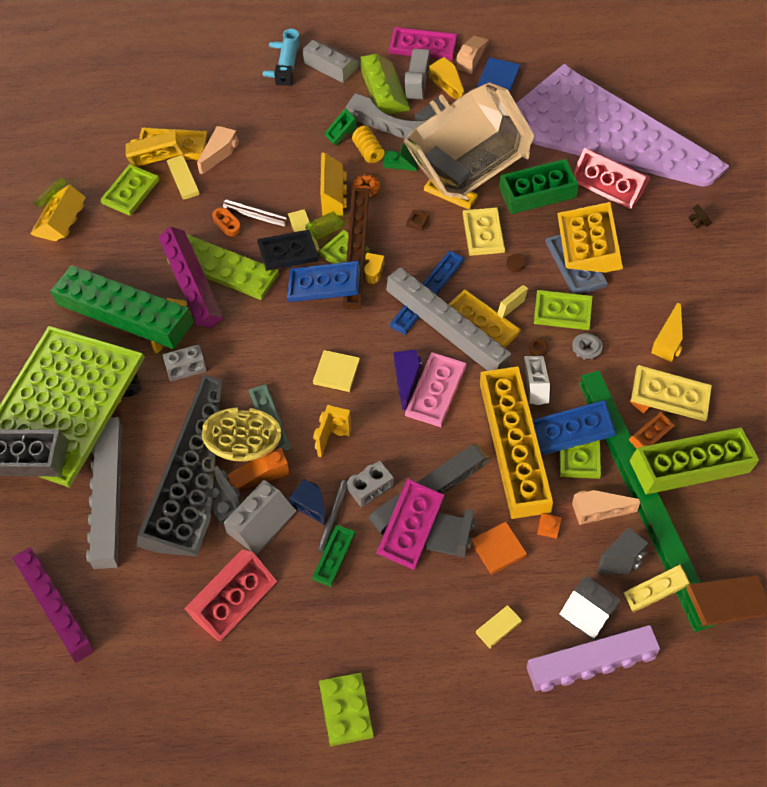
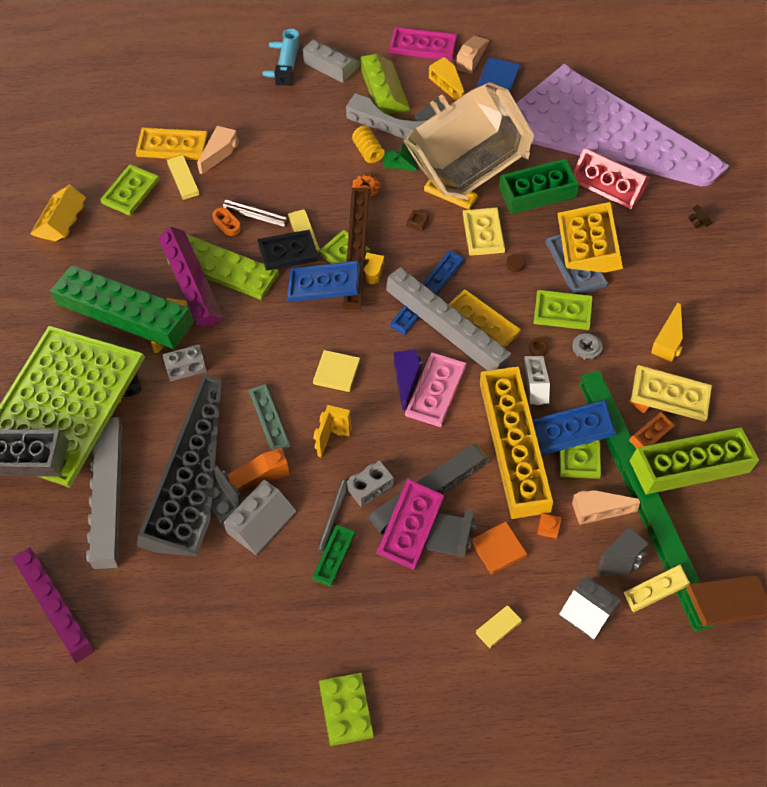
(49, 192): clear neon green tile -> none
(153, 148): yellow slope -> none
(231, 594): coral slope -> none
(241, 434): light yellow brick -> none
(309, 501): dark blue slope -> none
(324, 225): clear neon green tile -> none
(332, 185): yellow slope -> none
(341, 126): green slope -> none
(416, 77): light grey beam -> none
(448, 166): dark grey tile -> none
(512, 301): light yellow tile -> none
(593, 658): lavender brick -> none

